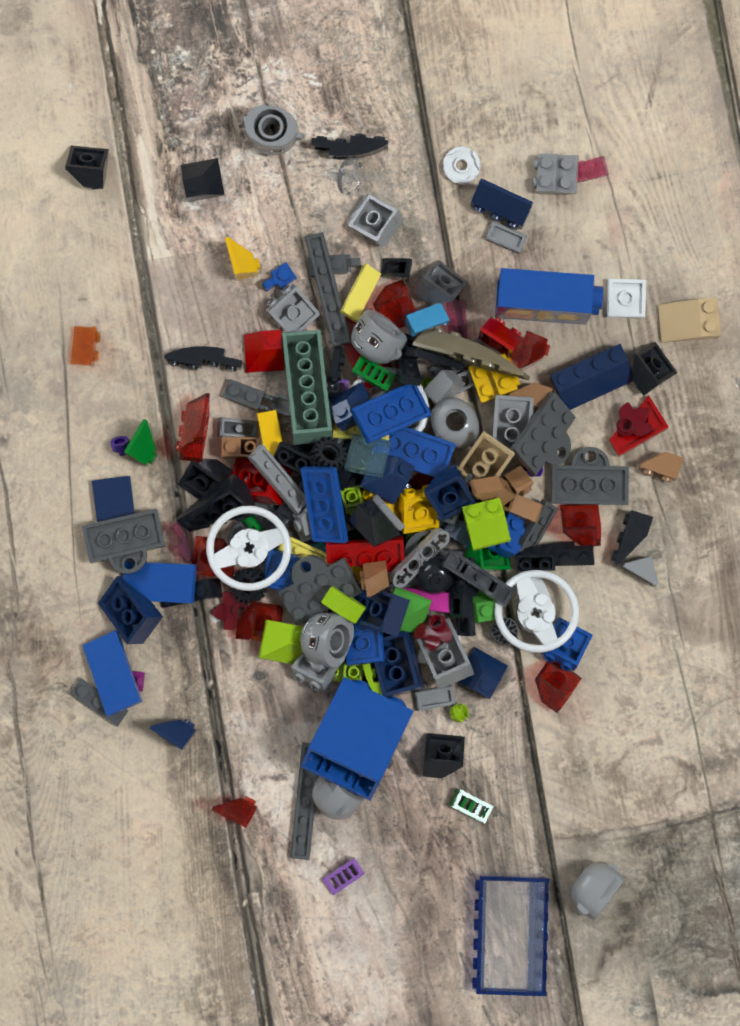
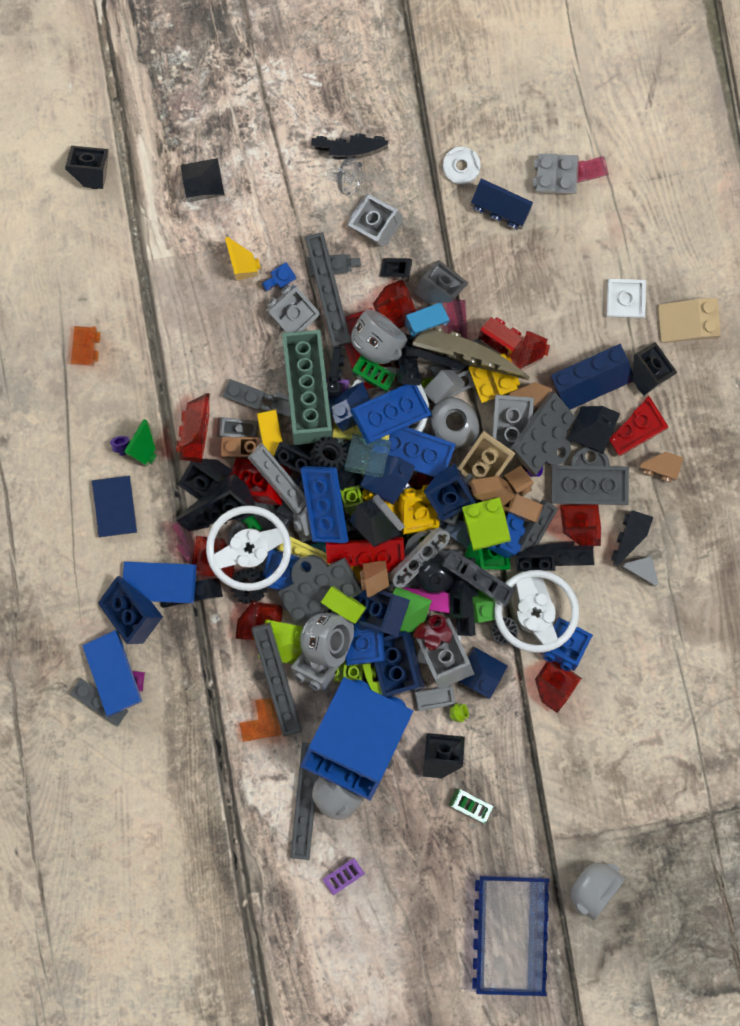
(124, 539): dark grey plate -> none
(176, 732): dark blue slope -> none
(196, 356): black slope -> none
(228, 610): dark red plate -> none
(238, 810): clear red slope -> none
(263, 116): light grey piece -> none
(264, 351): red slope -> none
(267, 724): none -> clear orange plate
(276, 679): none -> dark grey tile
(360, 292): light yellow tile -> none
(506, 237): light grey tile -> none
(547, 296): blue brick -> none
(594, 427): none -> black slope
(635, 419): dark red plate -> none

